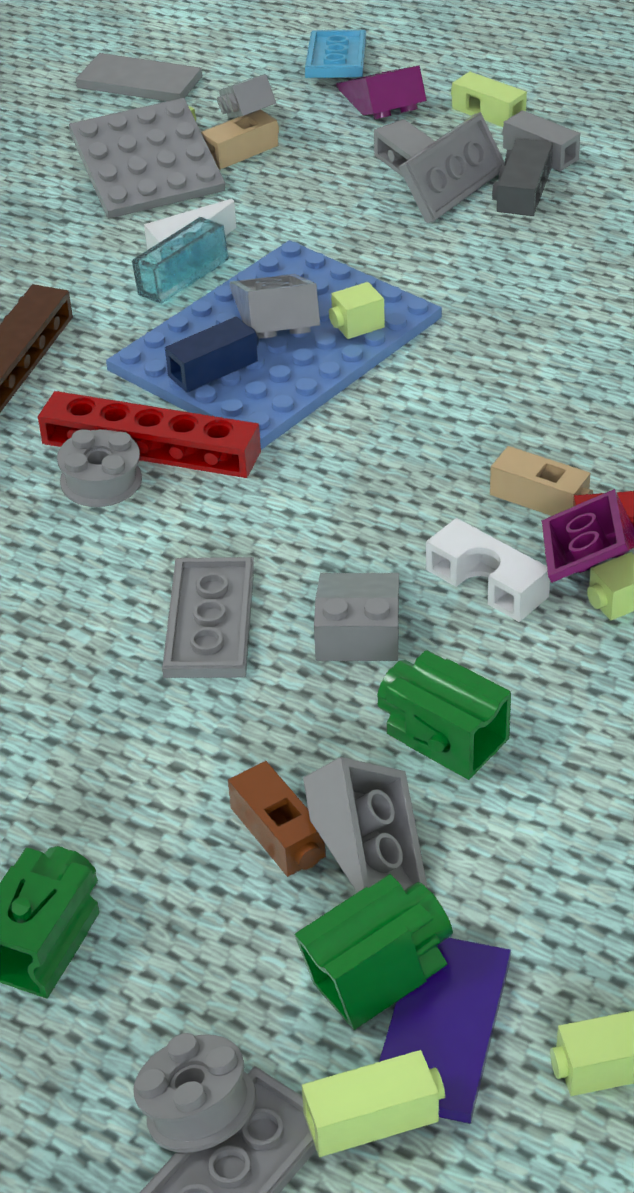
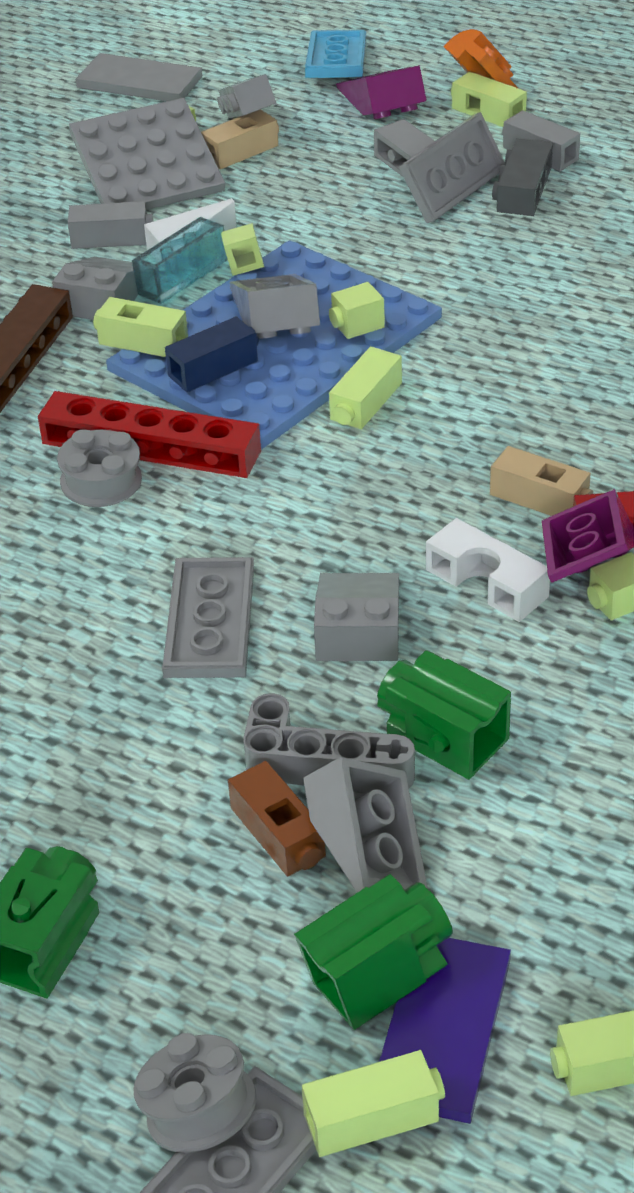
(94, 281): none -> light grey slope
(108, 224): none -> light grey brick
(139, 326): none -> yellowish green brick
(242, 249): none -> yellowish green brick
(302, 750): none -> light grey beam
(365, 387): none -> yellowish green brick
(479, 56): none -> orange brick

